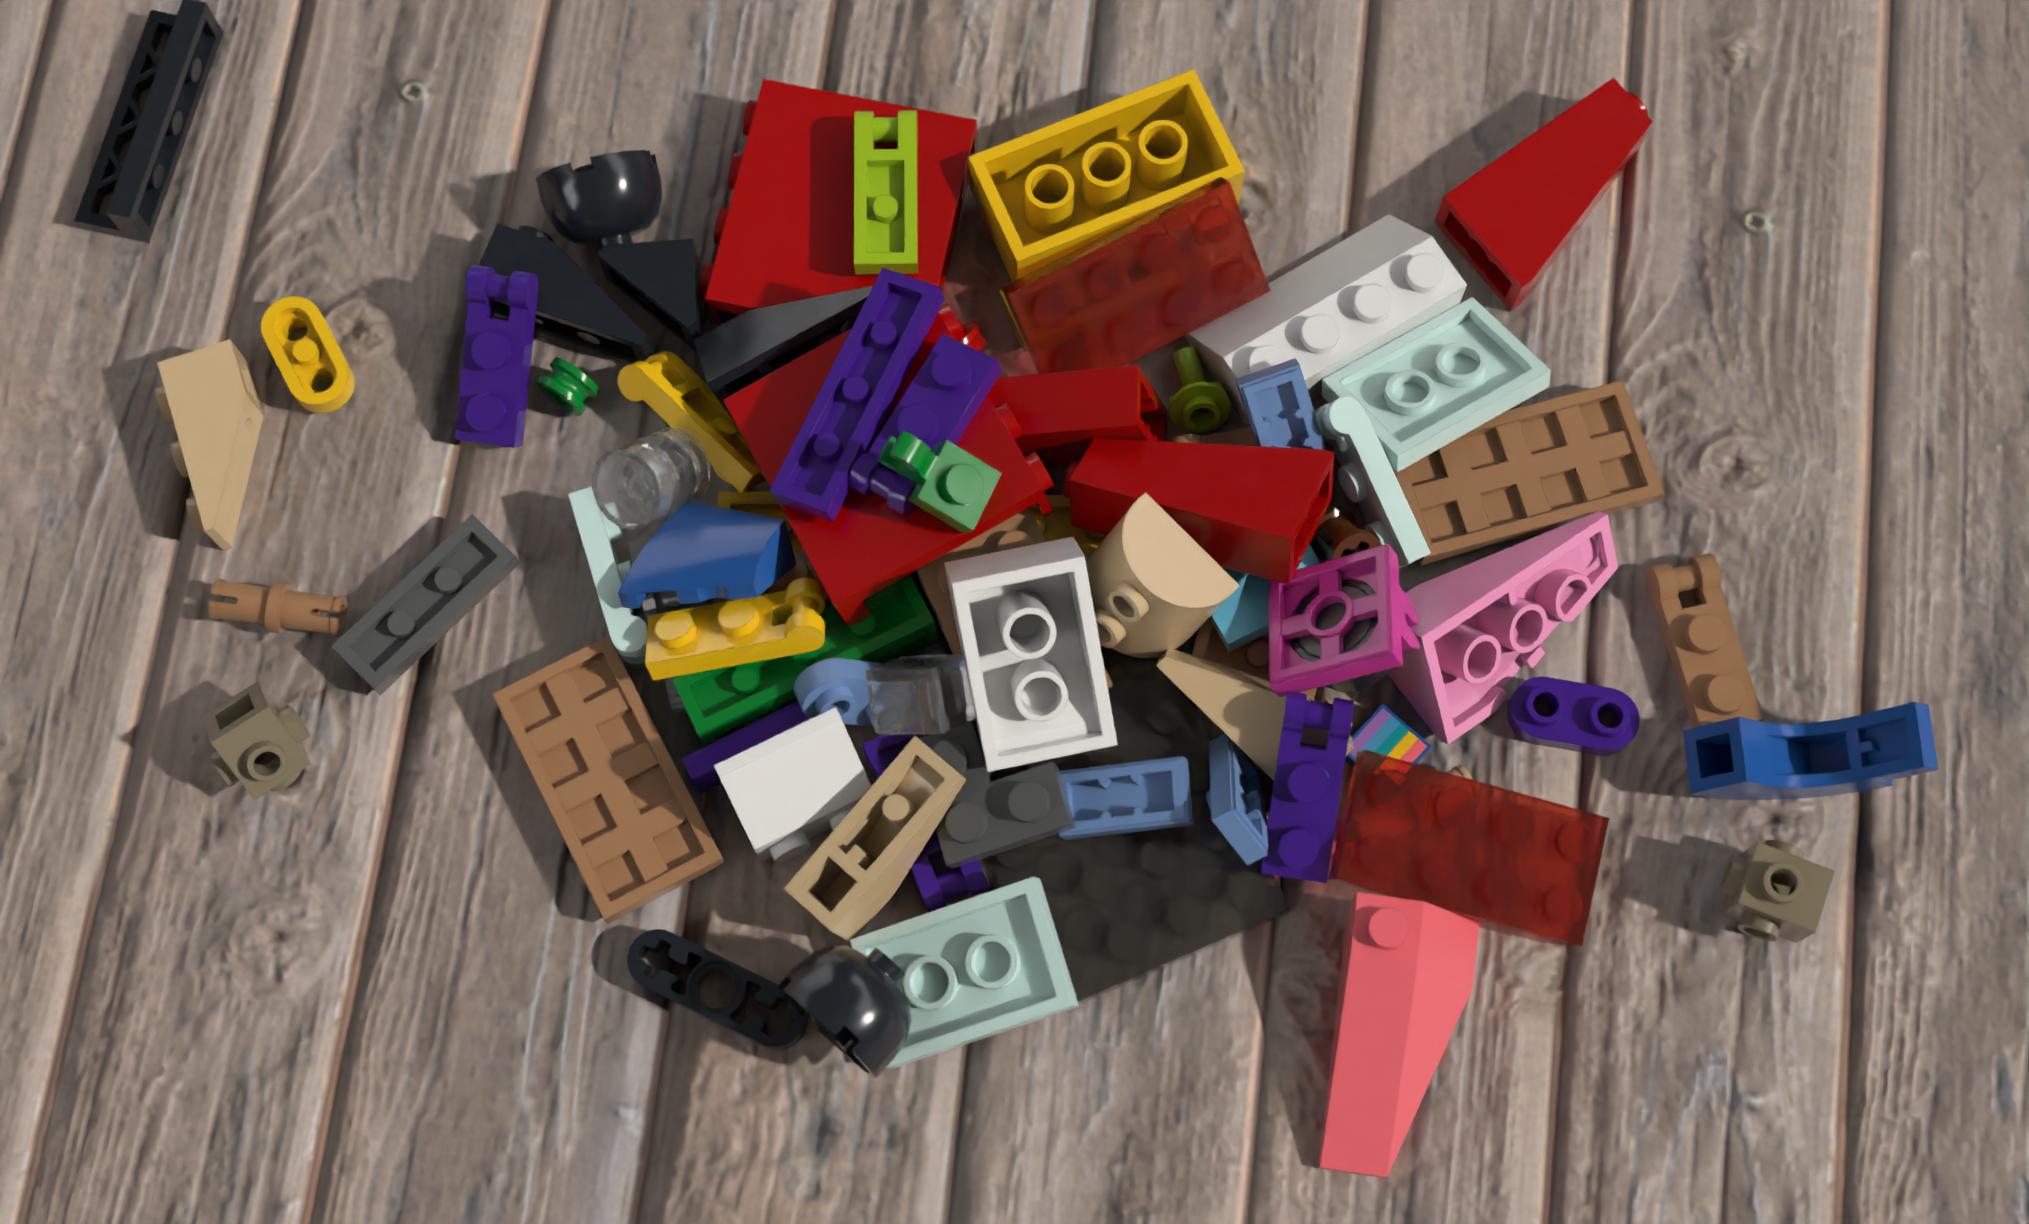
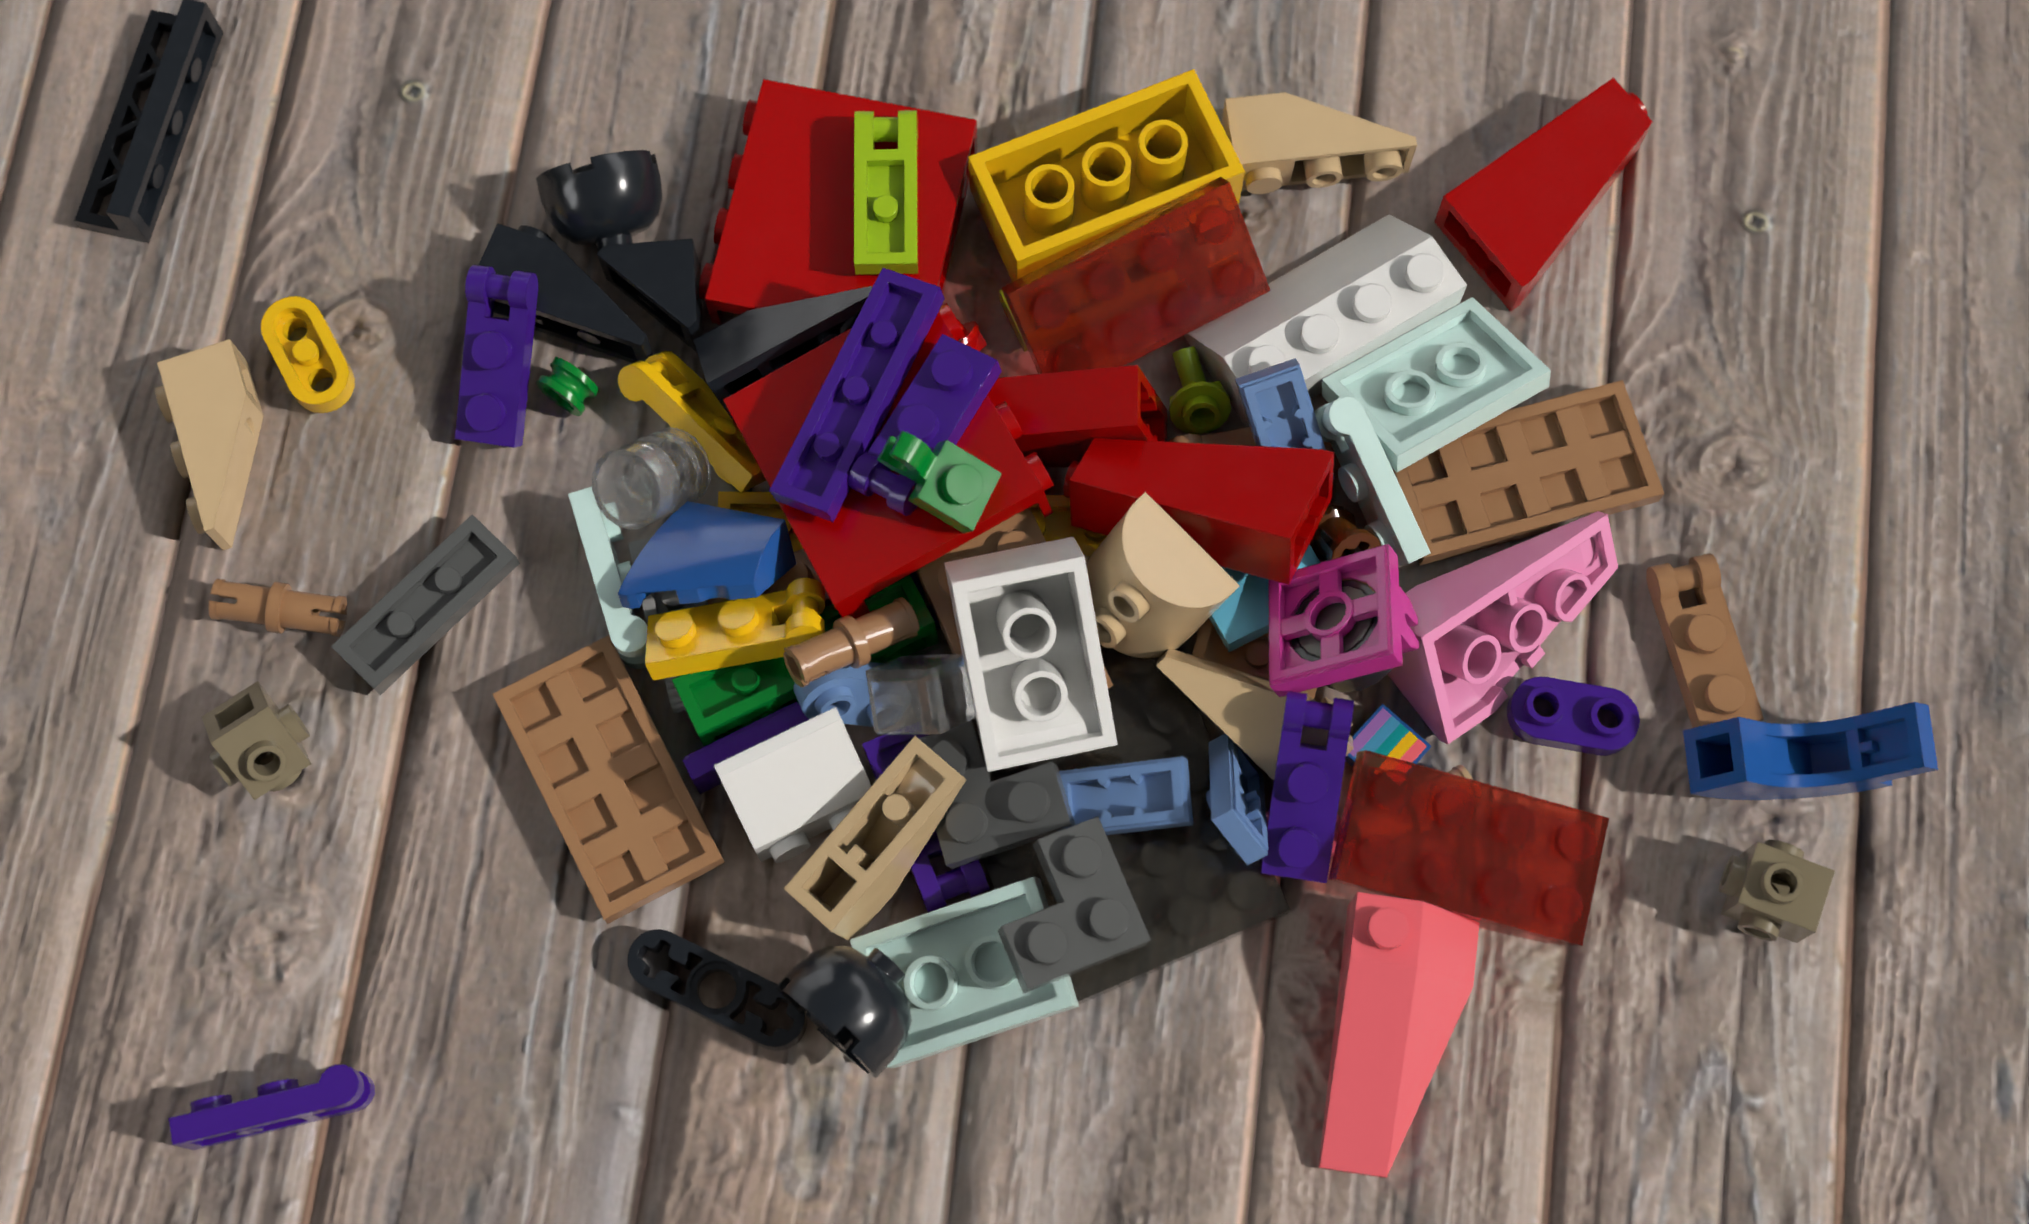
(277, 1107): none -> dark purple plate
(851, 642): none -> medium nougat pin
(1092, 913): none -> dark grey plate
(1303, 142): none -> tan slope

